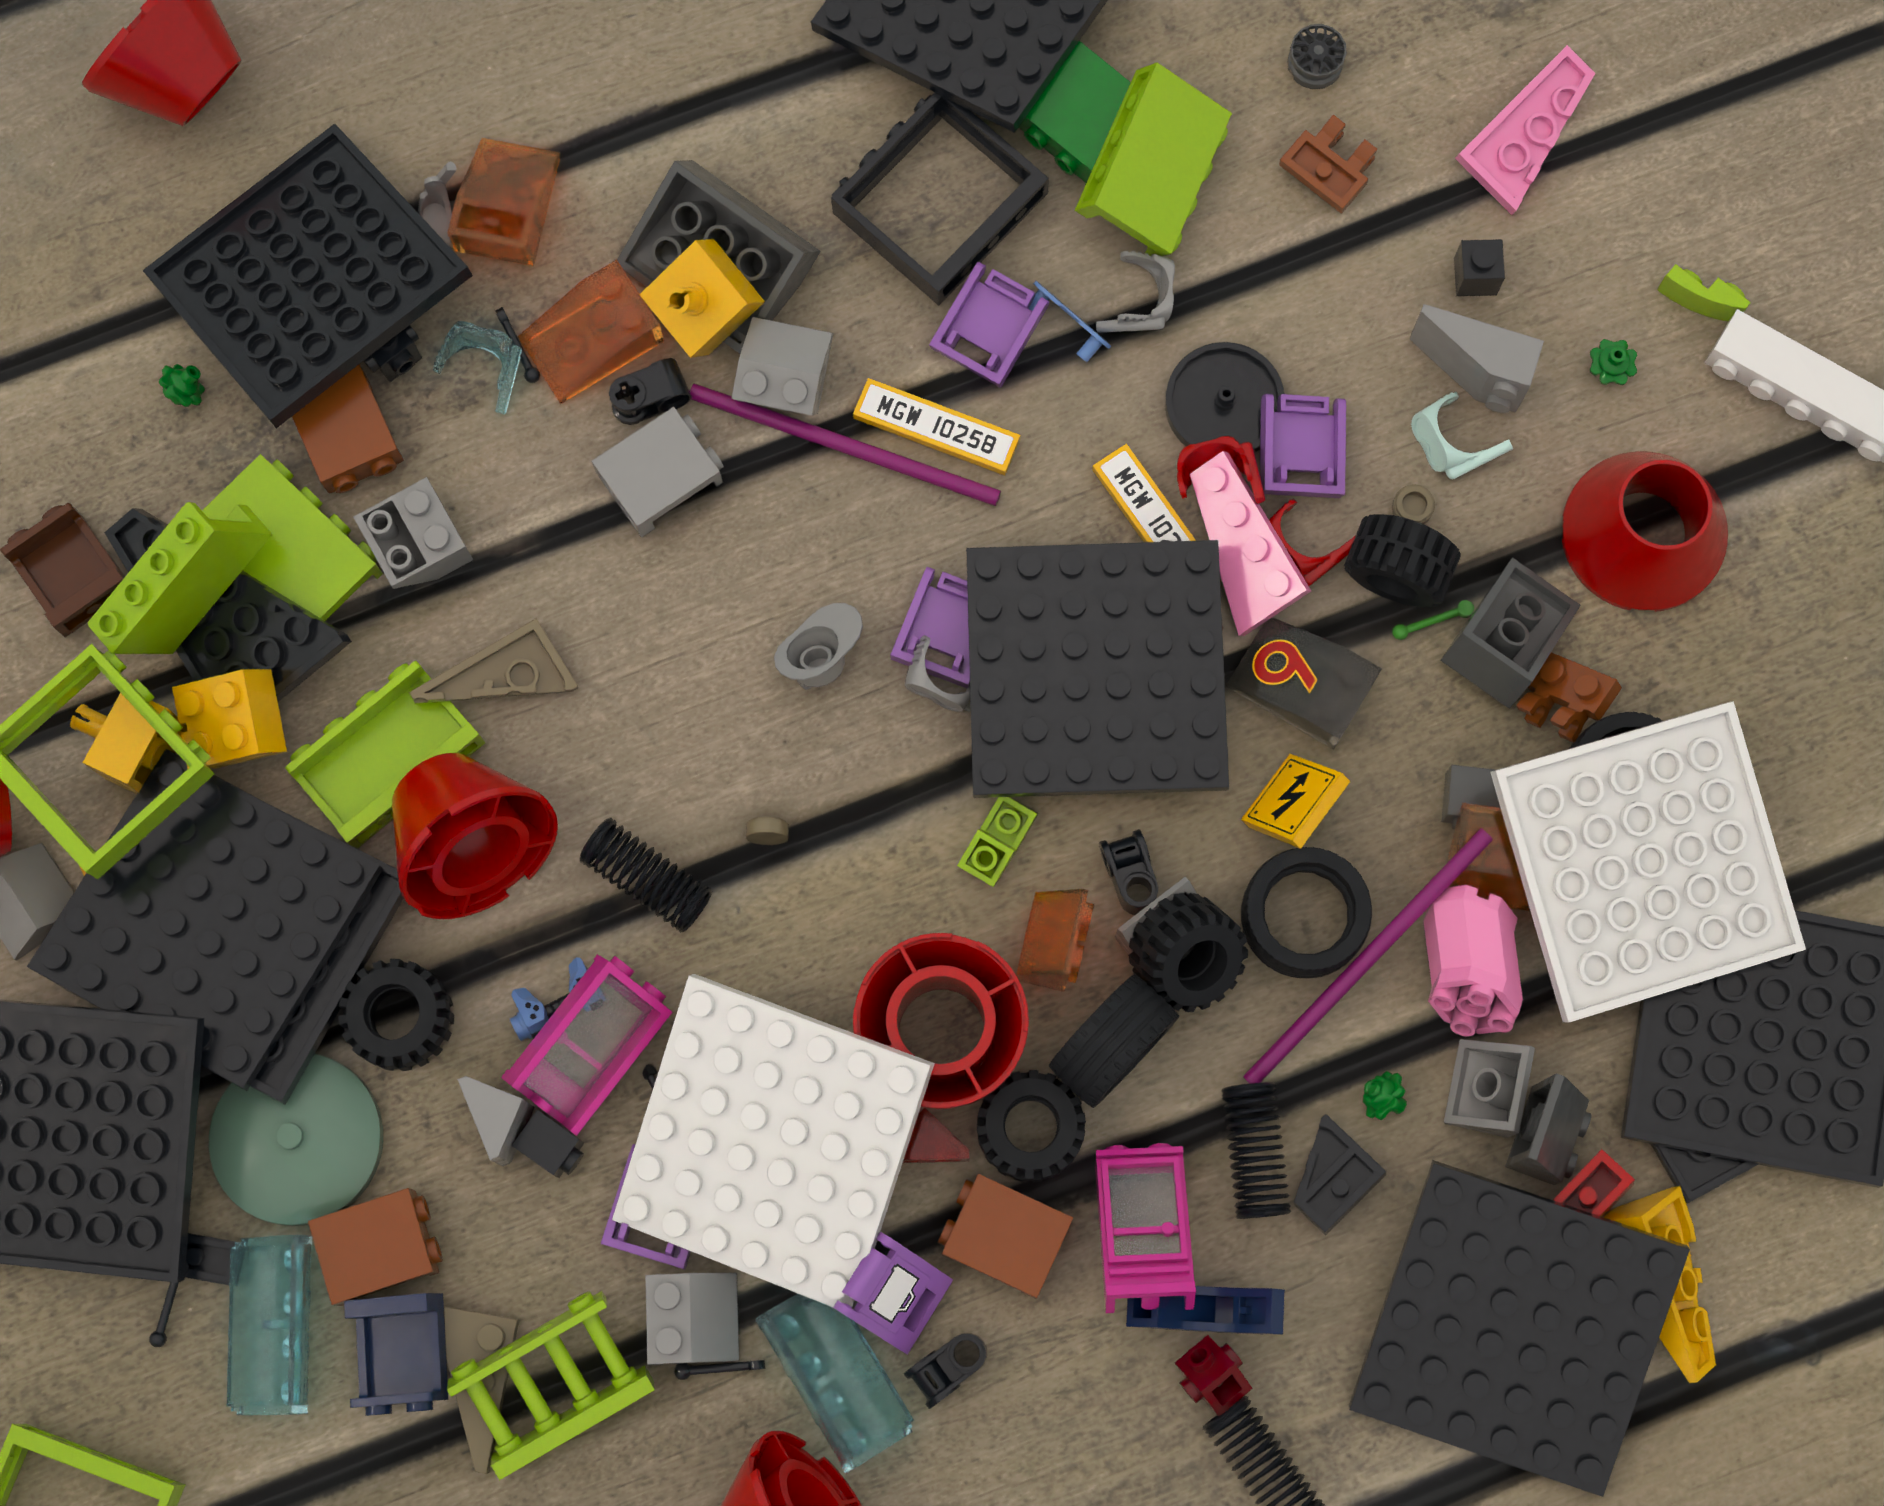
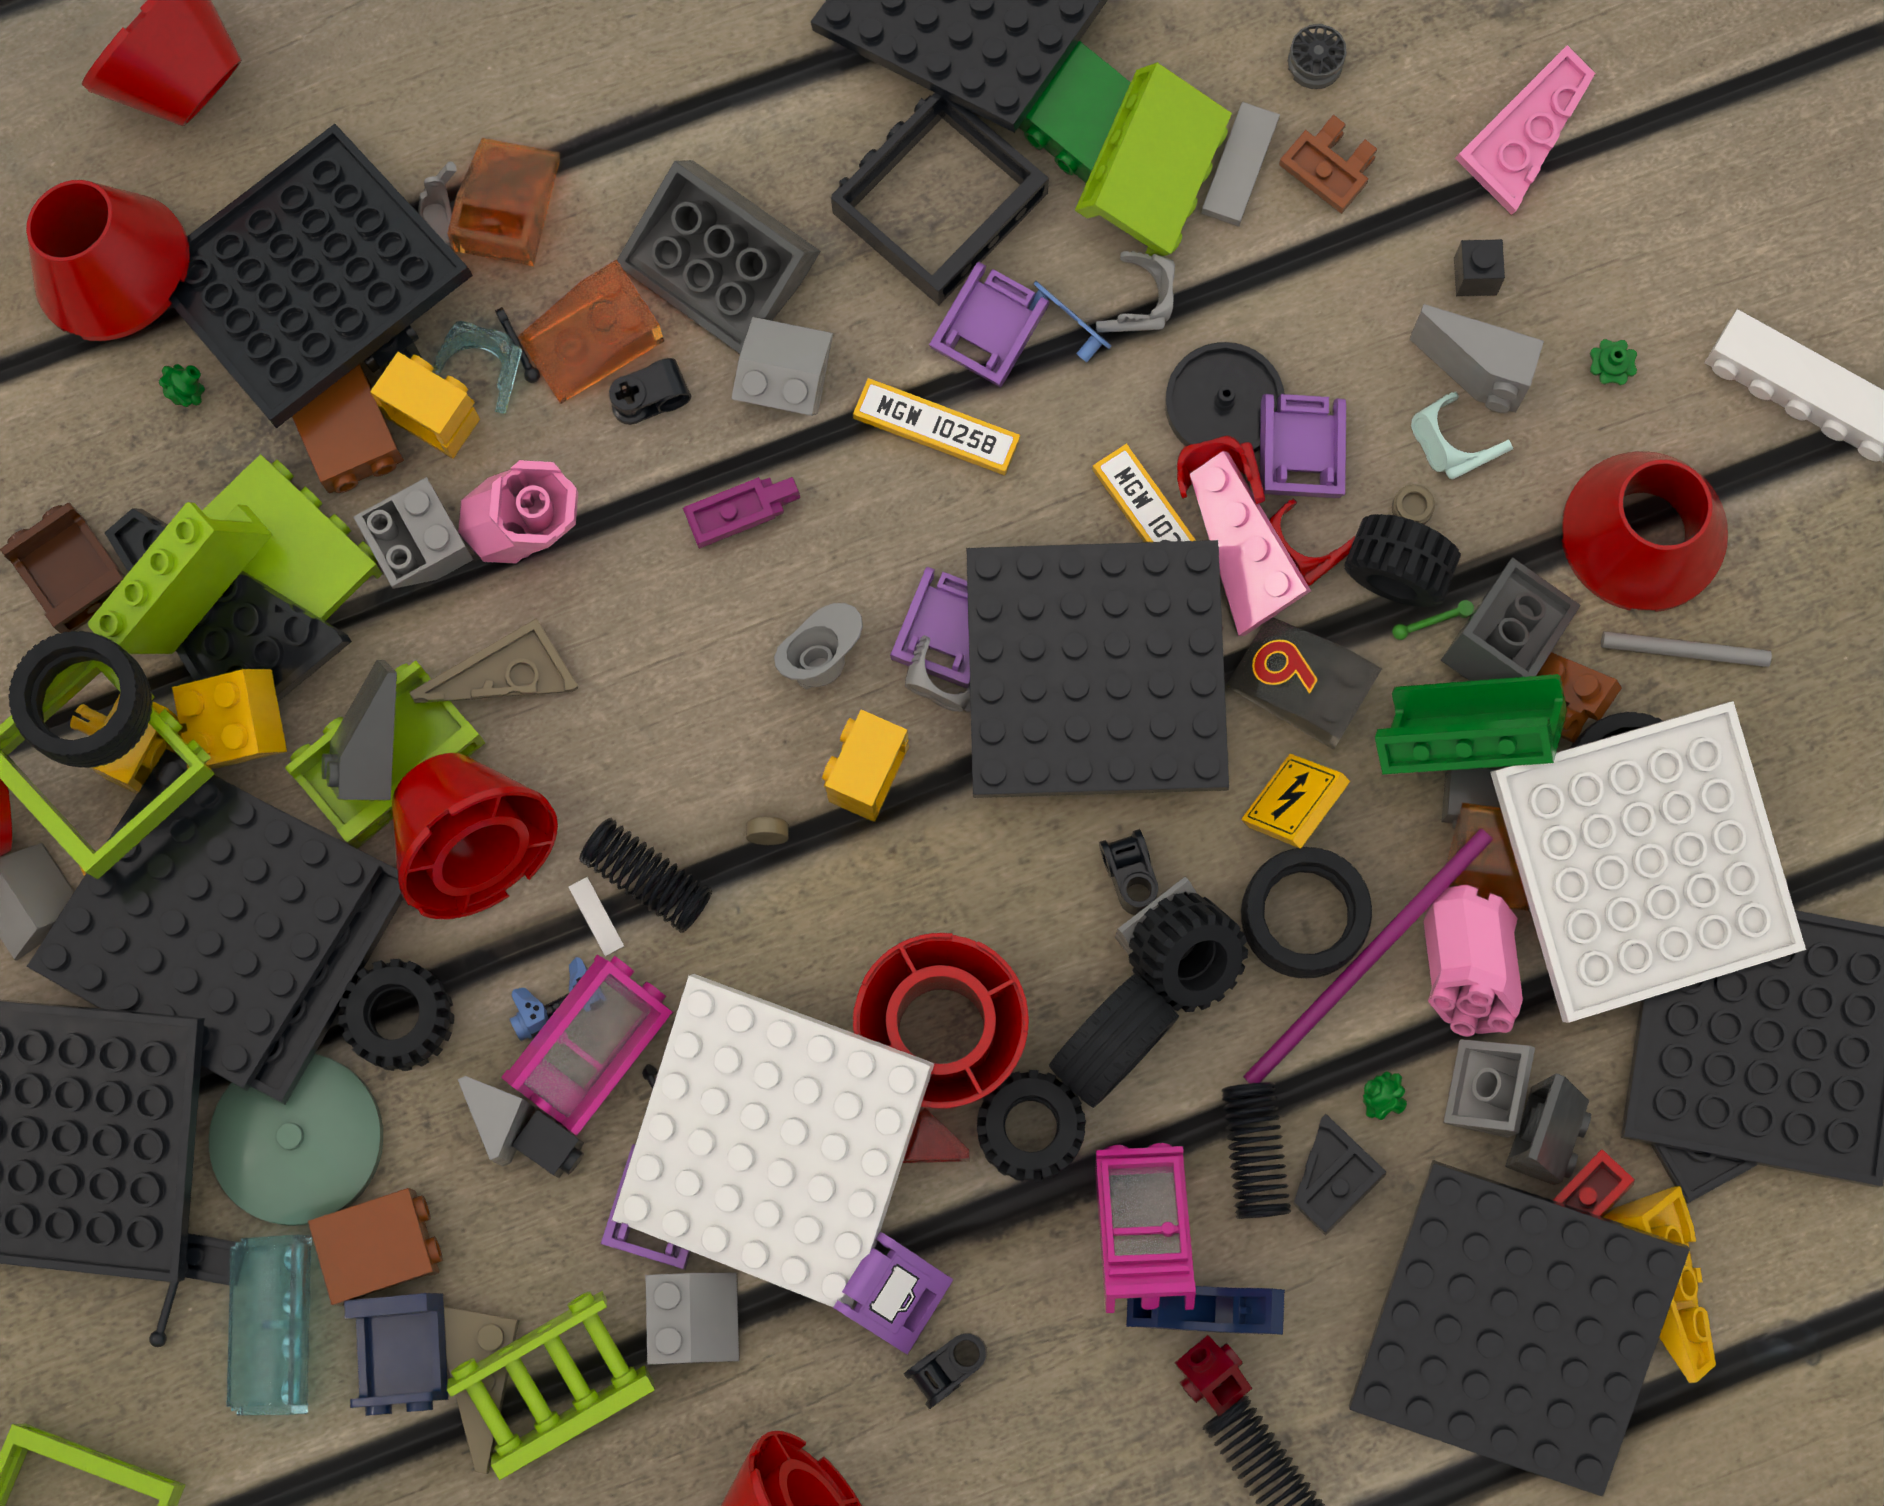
(41, 667): none -> black tyre
(119, 279): none -> red cone
(363, 743): none -> dark grey slope
(425, 403): none -> yellow piece
(518, 512): none -> bright pink brick
(596, 916): none -> white sticker
(657, 469): light grey panel -> none
(683, 1370): black hinge -> none
(702, 298): yellow brick -> none
(739, 509): none -> magenta hinge
(837, 1378): clear light blue container -> none
(845, 445): magenta piece -> none
(866, 764): none -> yellow piece
(997, 840): lime slope -> none
(1005, 1235): dark orange panel -> none
(1050, 945): clear orange slope -> none
(1240, 164): none -> light grey tile
(1473, 725): none -> green panel
(1686, 649): none -> light grey bar
(1716, 302): lime slope -> none

